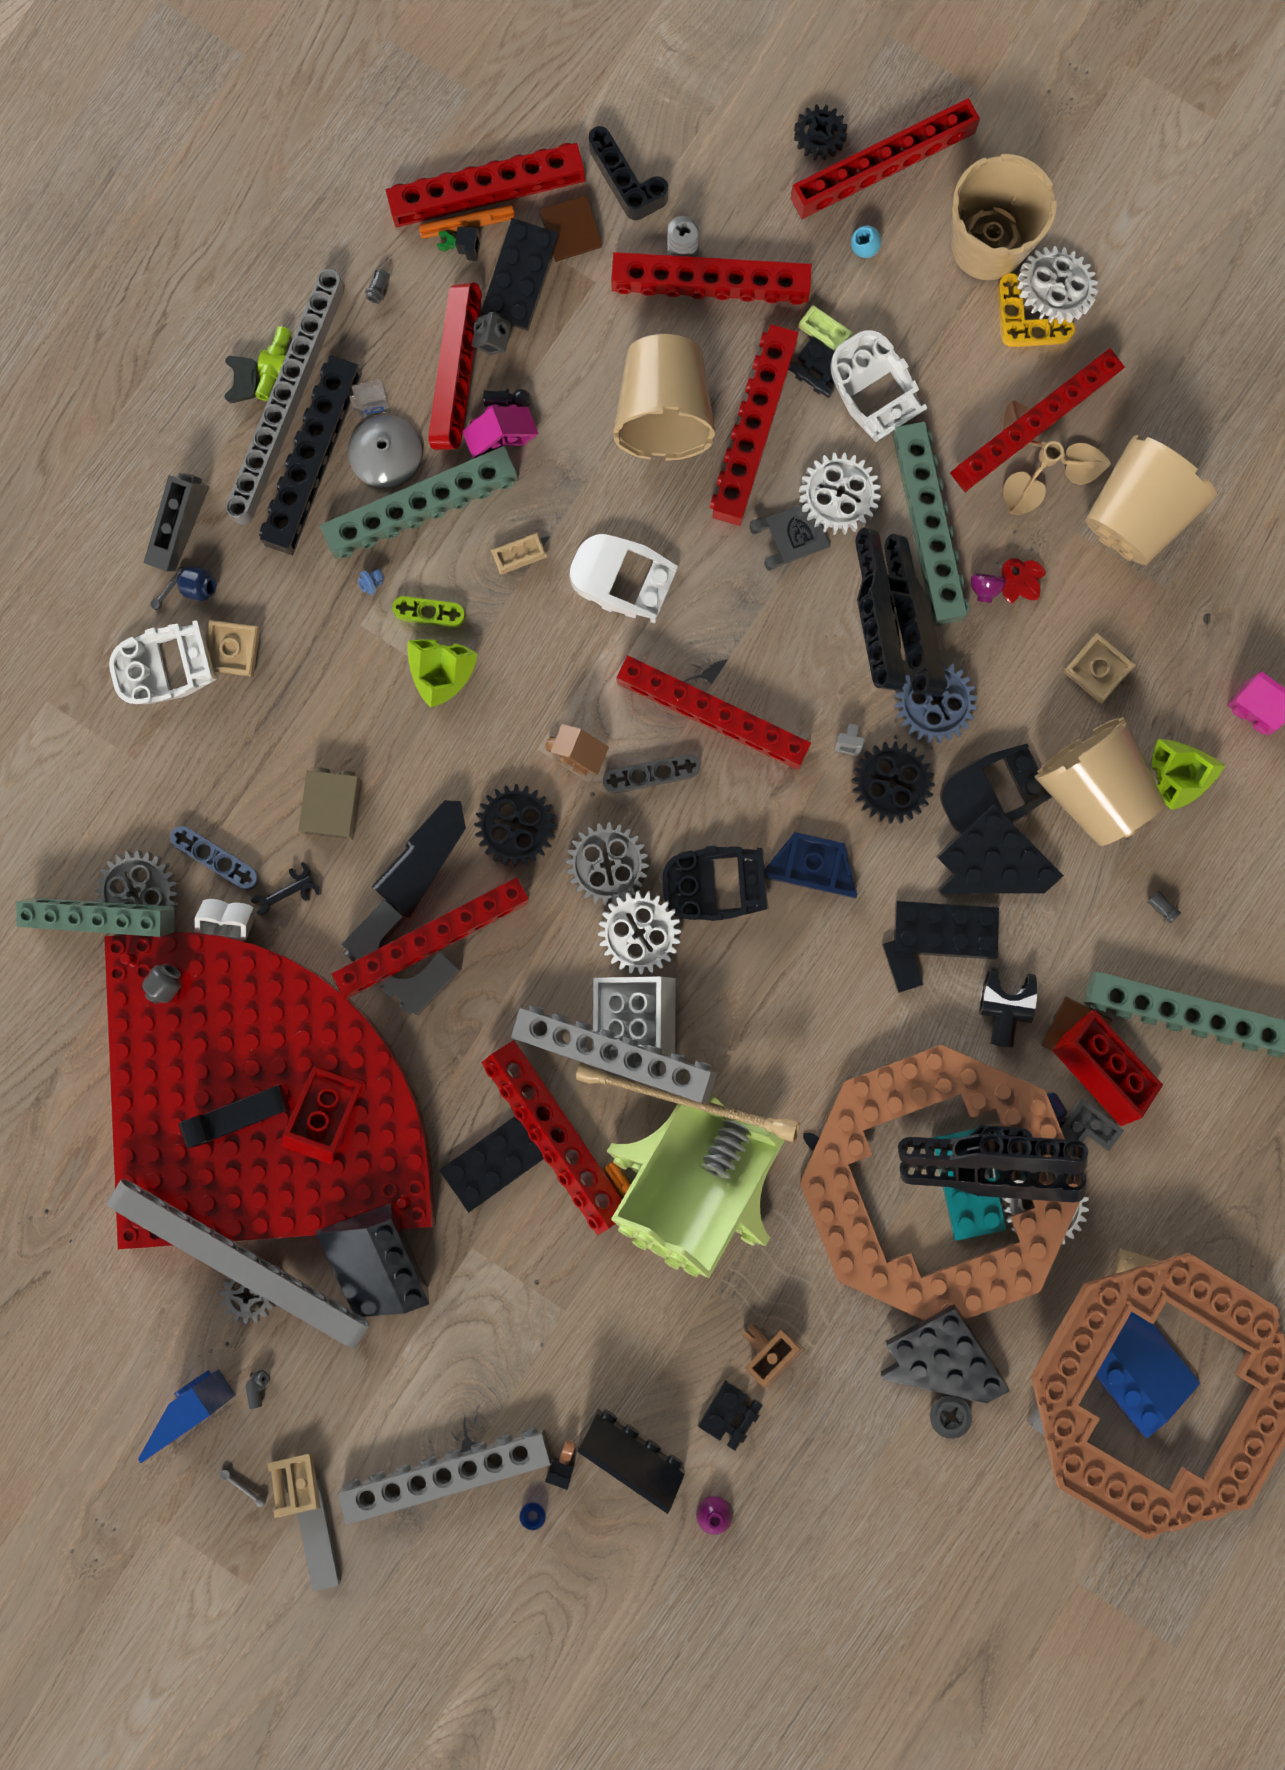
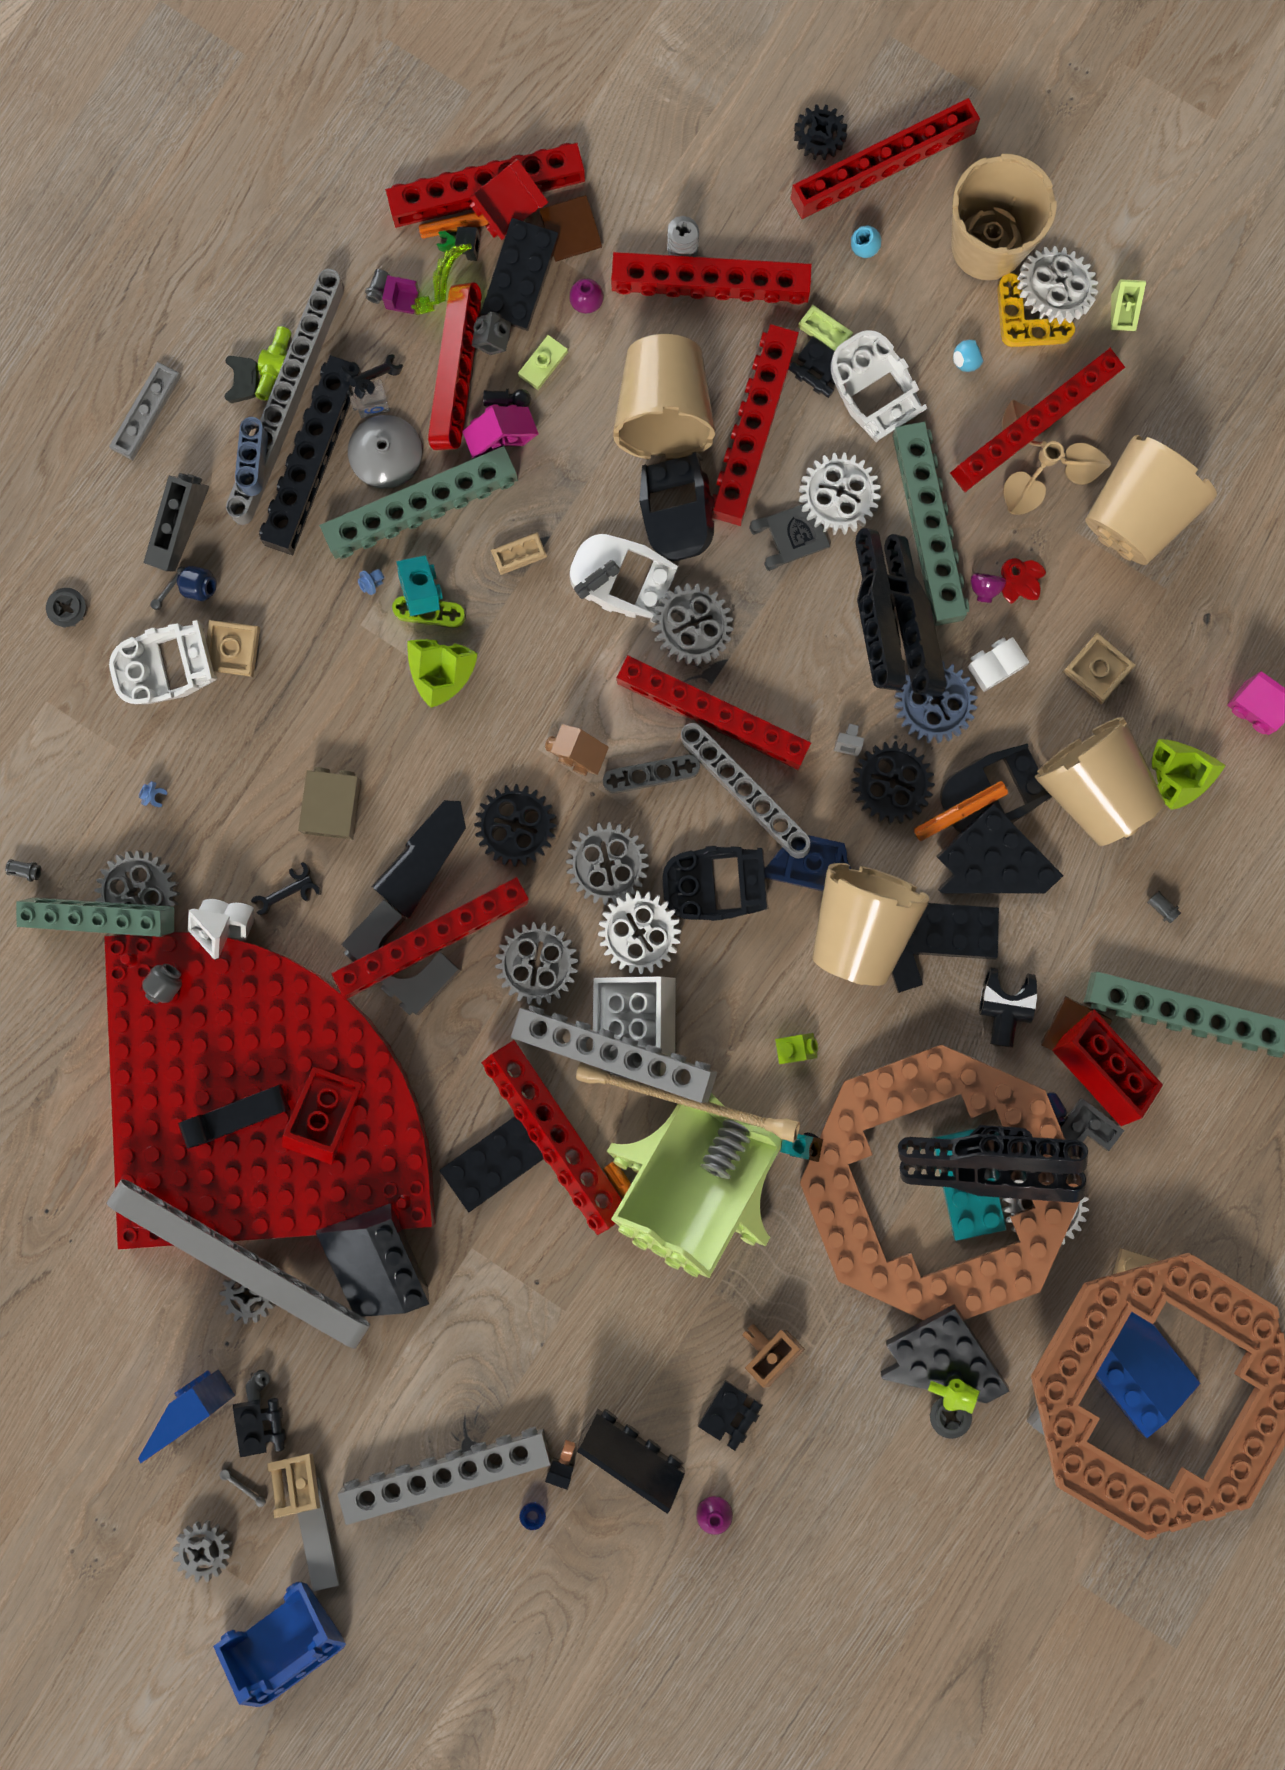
(25, 870): none -> dark grey pin
(55, 610): none -> dark grey gear
(145, 411): none -> light grey tile
(148, 794): none -> medium blue plate
(193, 1545): none -> light grey gear
(209, 930): none -> white slope
(214, 858): sand blue beam -> none
(246, 446): none -> sand blue beam
(250, 1428): none -> black plate
(279, 1648): none -> blue windscreen
(362, 381): none -> black bar
(400, 294): none -> magenta panel
(418, 585): none -> teal brick
(440, 277): none -> clear neon green plant
(506, 197): none -> red panel
(513, 959): none -> light grey gear
(543, 362): none -> yellowish green plate
(586, 296): none -> magenta brick
(596, 579): none -> dark grey axle
(622, 172): black beam -> none
(682, 529): none -> black slope
(683, 604): none -> light grey gear
(741, 779): none -> light grey beam
(796, 1048): none -> lime bracket
(802, 1147): none -> teal leg
(865, 923): none -> tan cone
(956, 1395): none -> lime piece
(961, 811): none -> orange axle
(967, 356): none -> medium azure piece
(998, 663): none -> white brick
(1126, 304): none -> yellowish green slope

